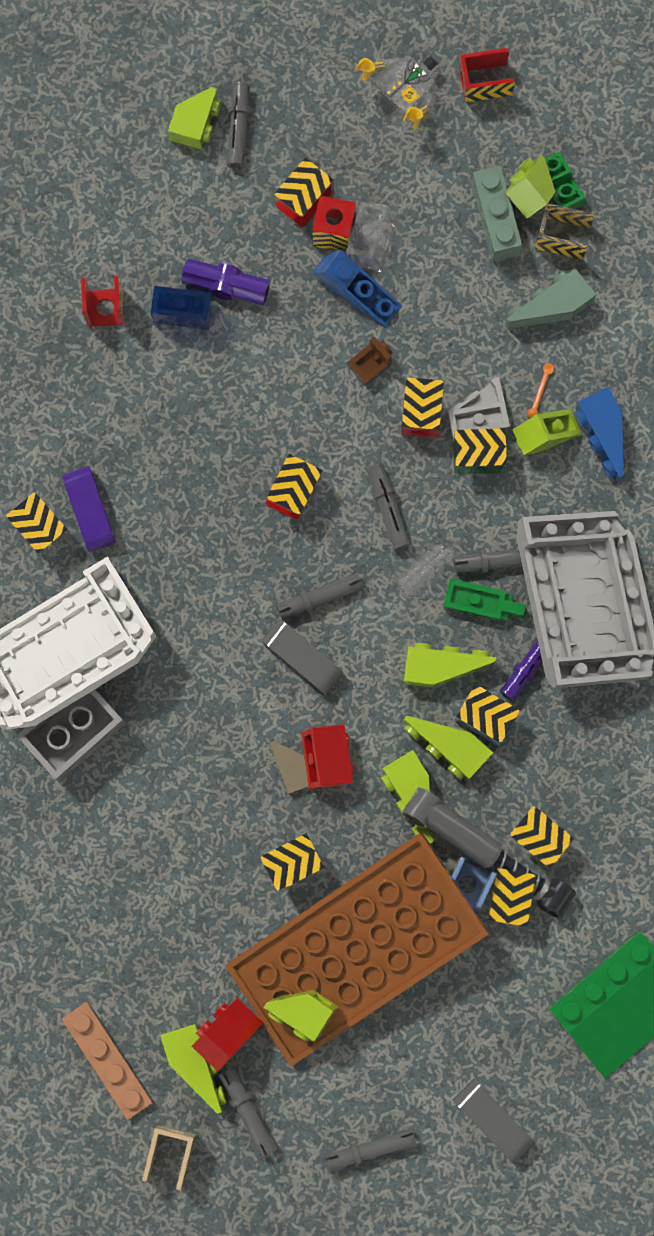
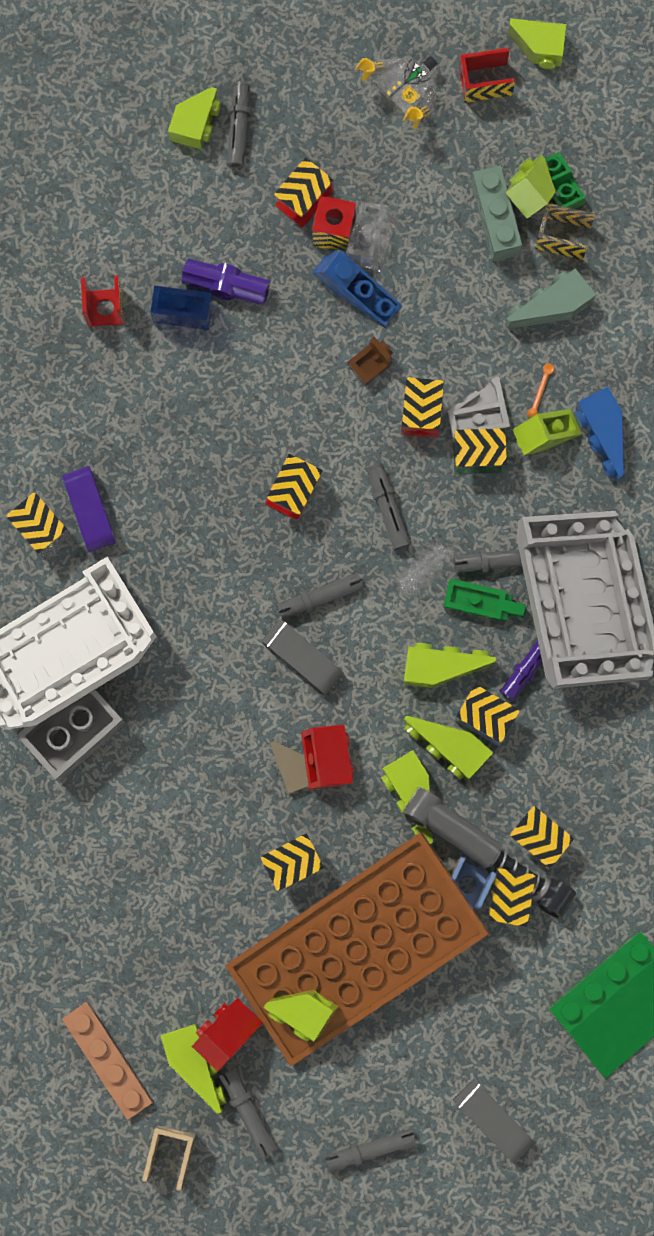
(539, 41): none -> lime slope

